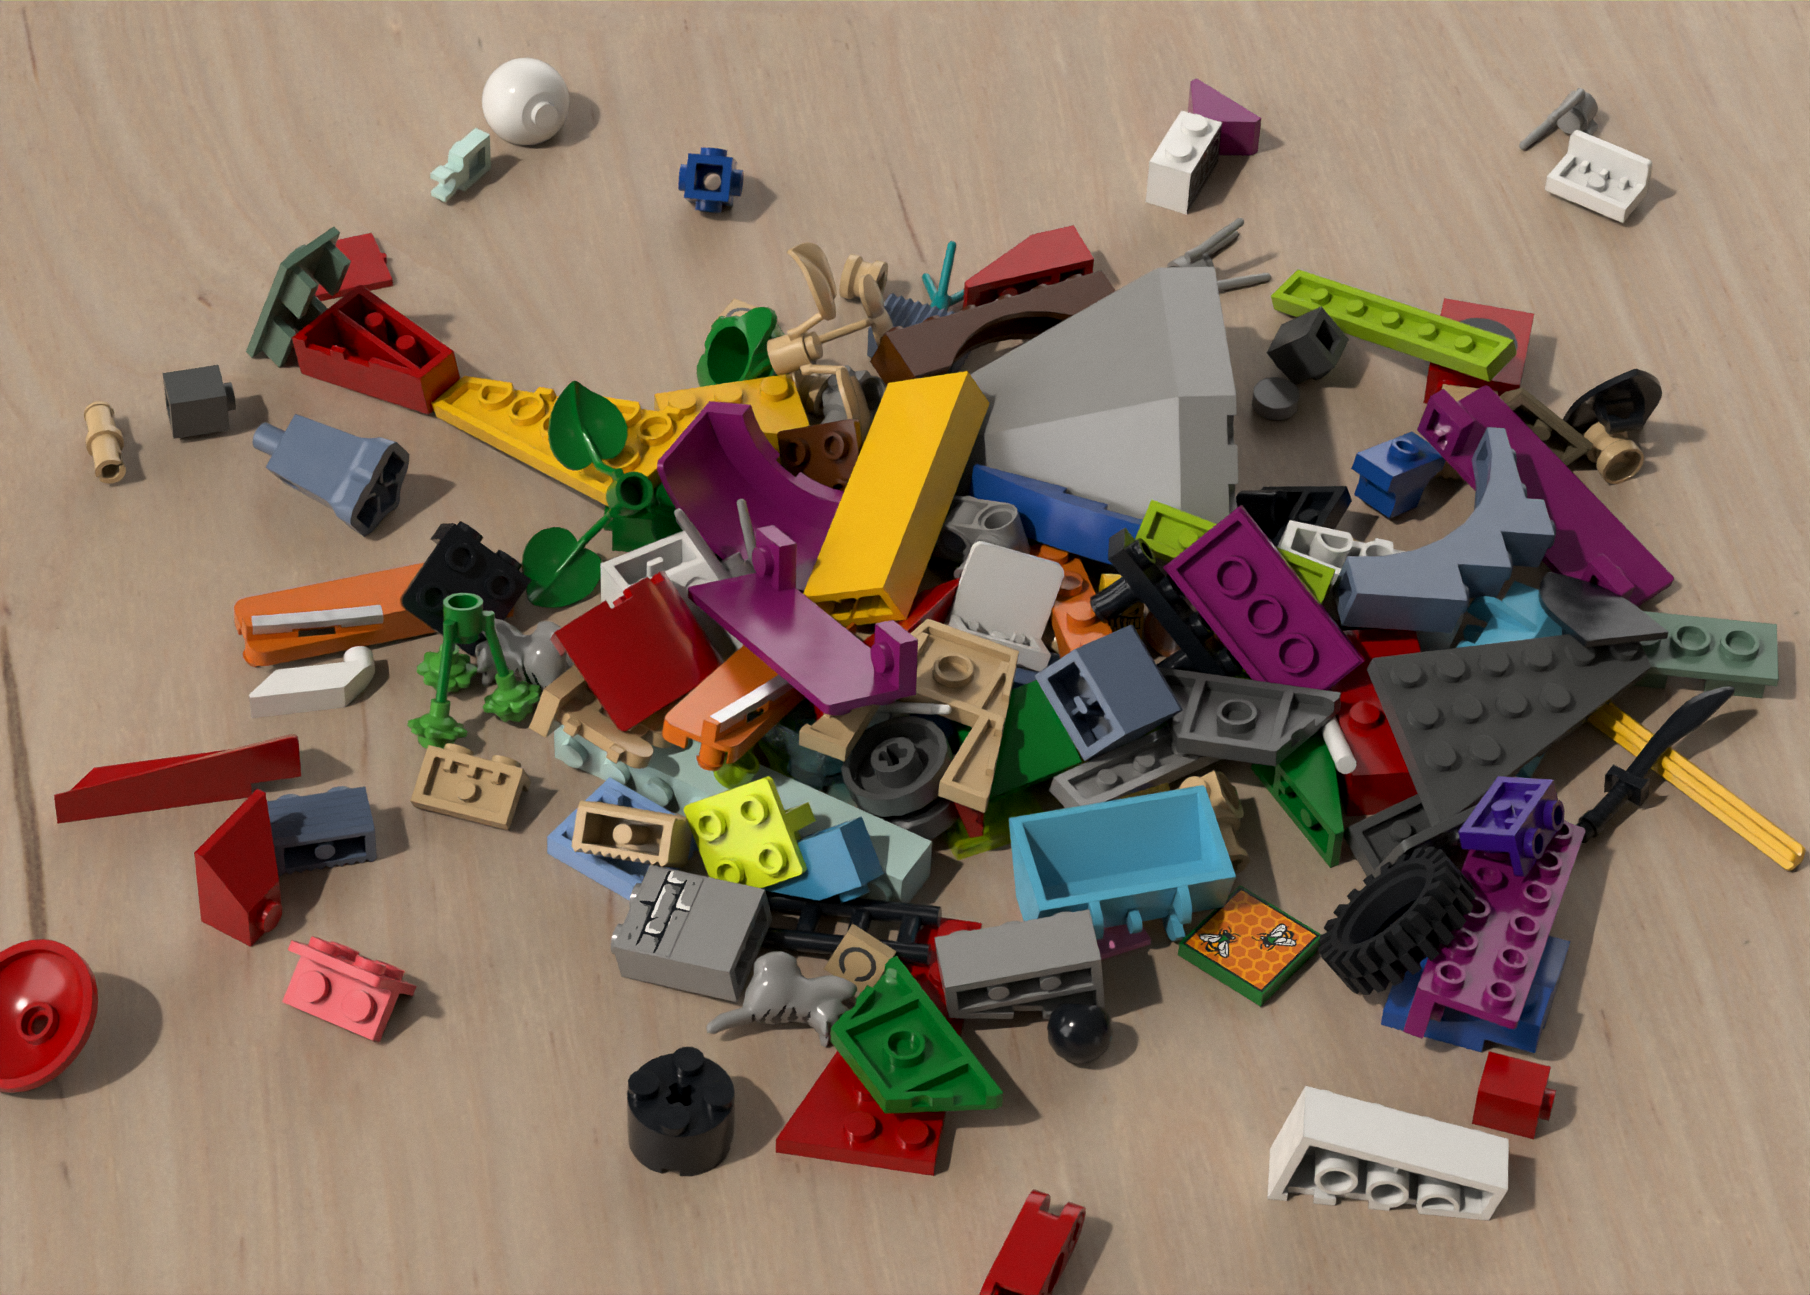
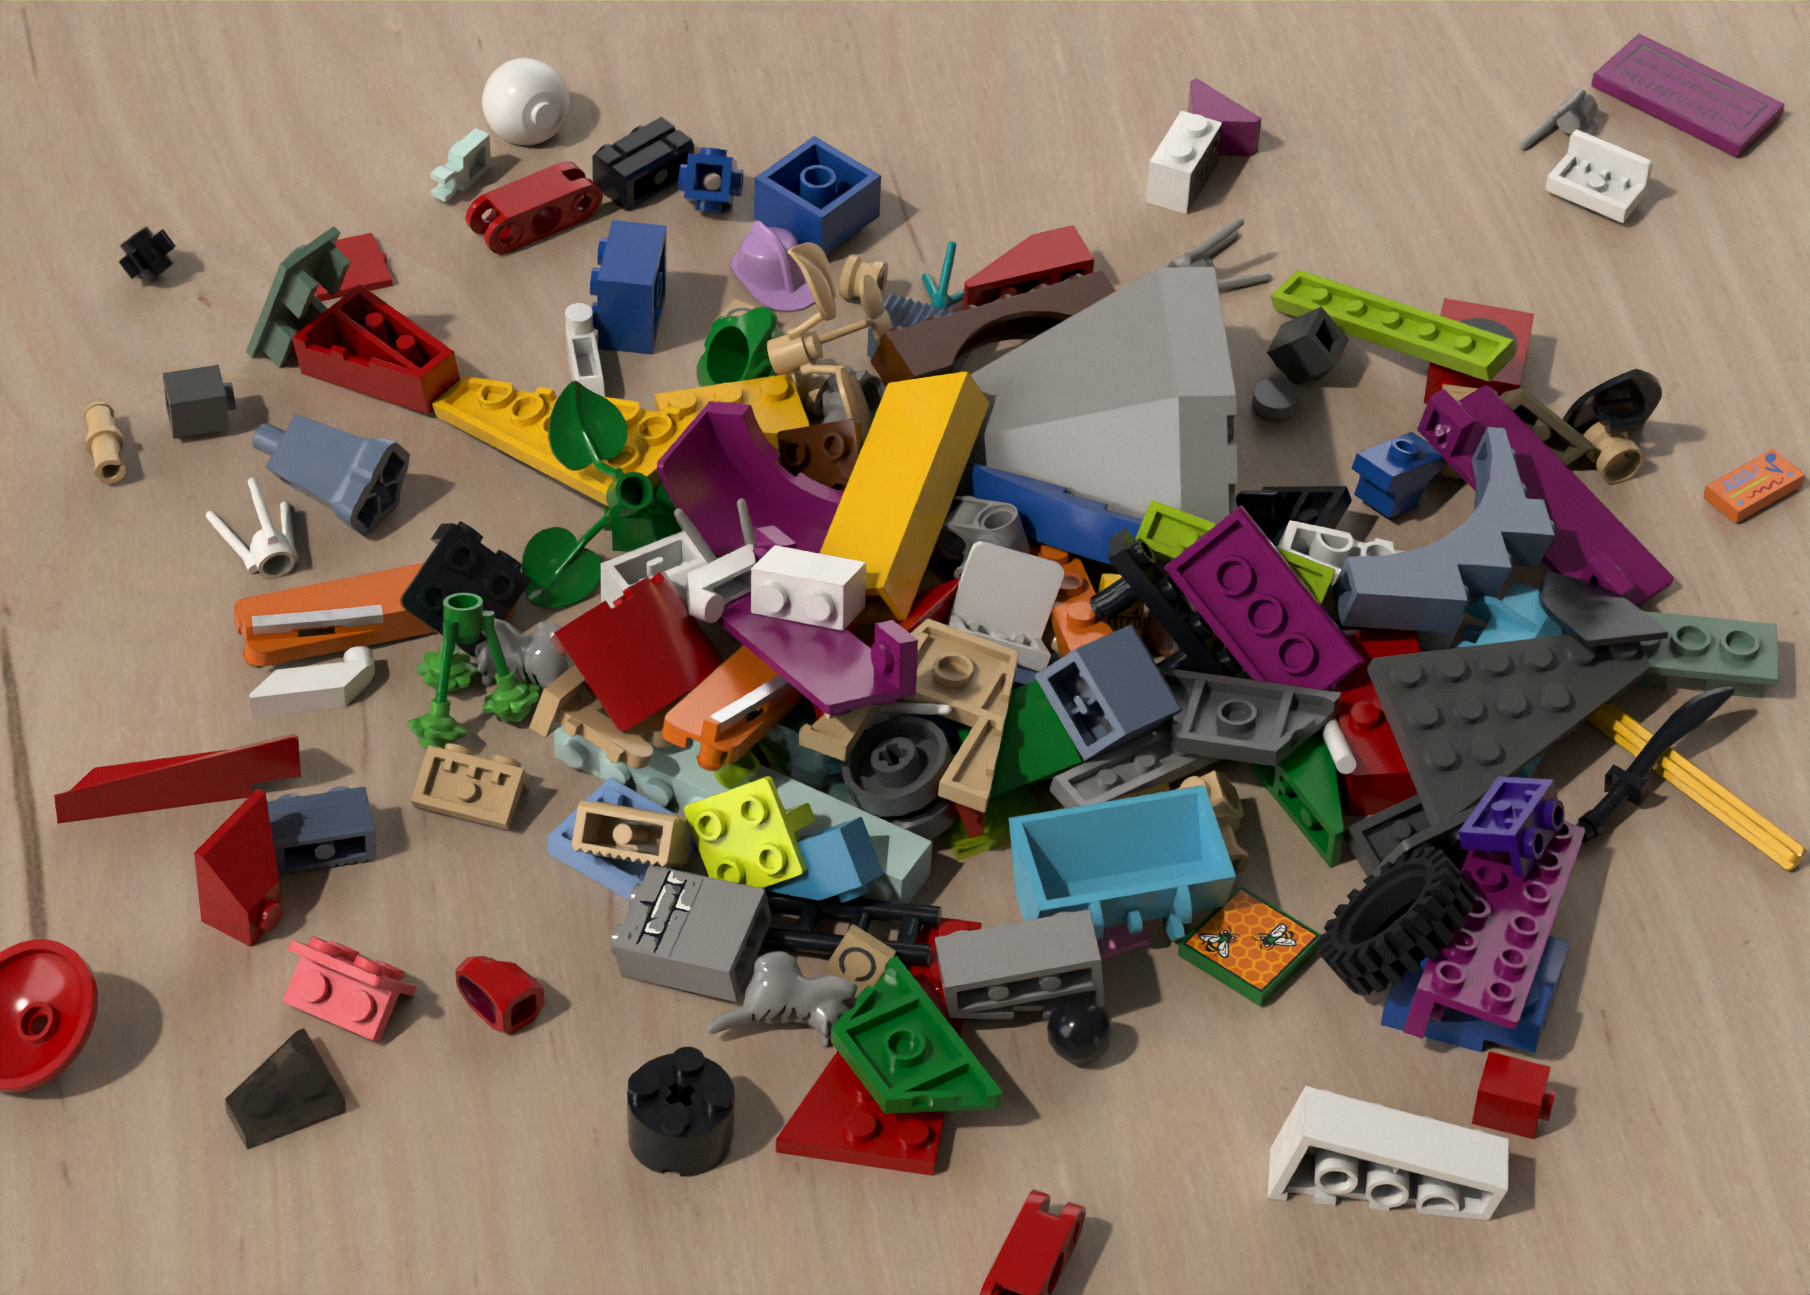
(147, 254): none -> black gear
(270, 550): none -> white plant
(285, 1094): none -> clear smoke wing
(500, 993): none -> red rock
(534, 207): none -> red piece
(582, 348): none -> white piece
(630, 286): none -> blue brick
(641, 162): none -> black brick
(719, 583): none -> white piece
(770, 271): none -> lavender piece
(808, 587): none -> white brick
(818, 195): none -> blue brick
(1688, 95): none -> magenta tile
(1754, 486): none -> orange tile

